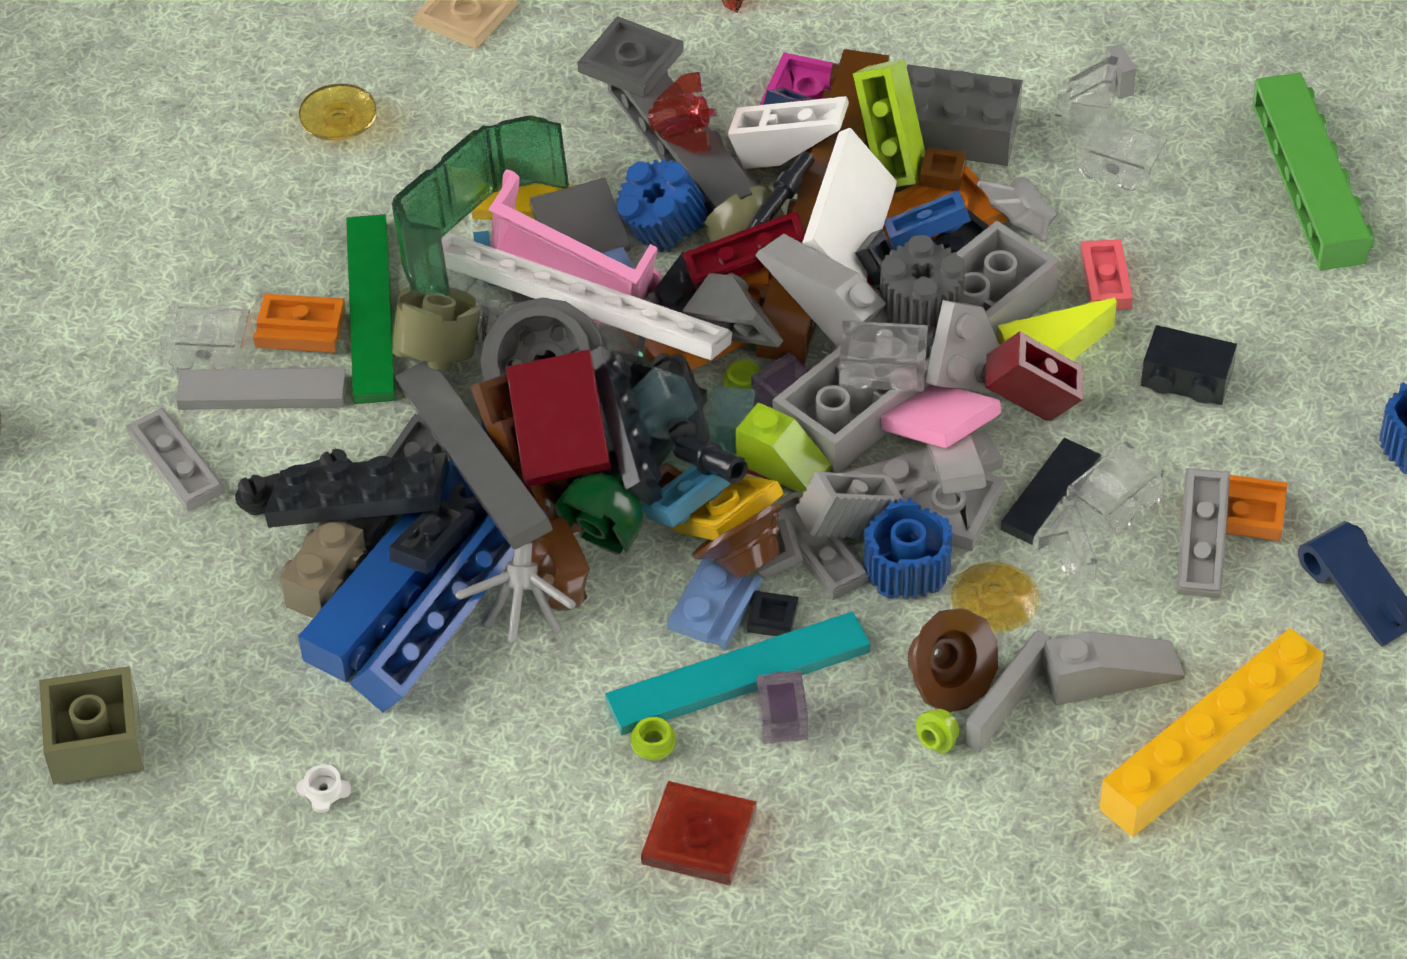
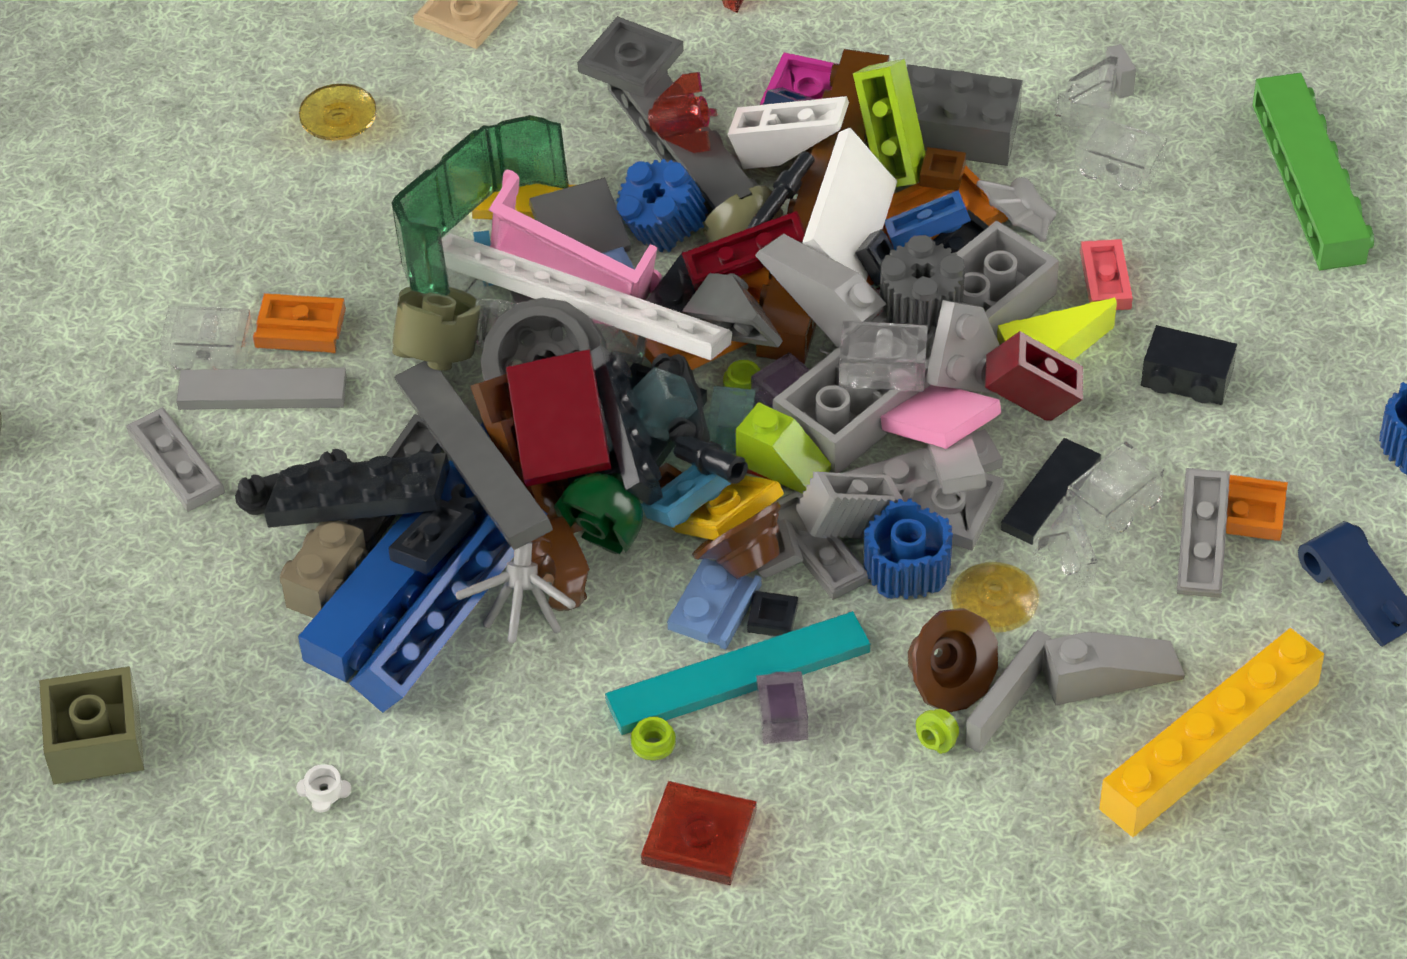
(370, 309): green tile -> none

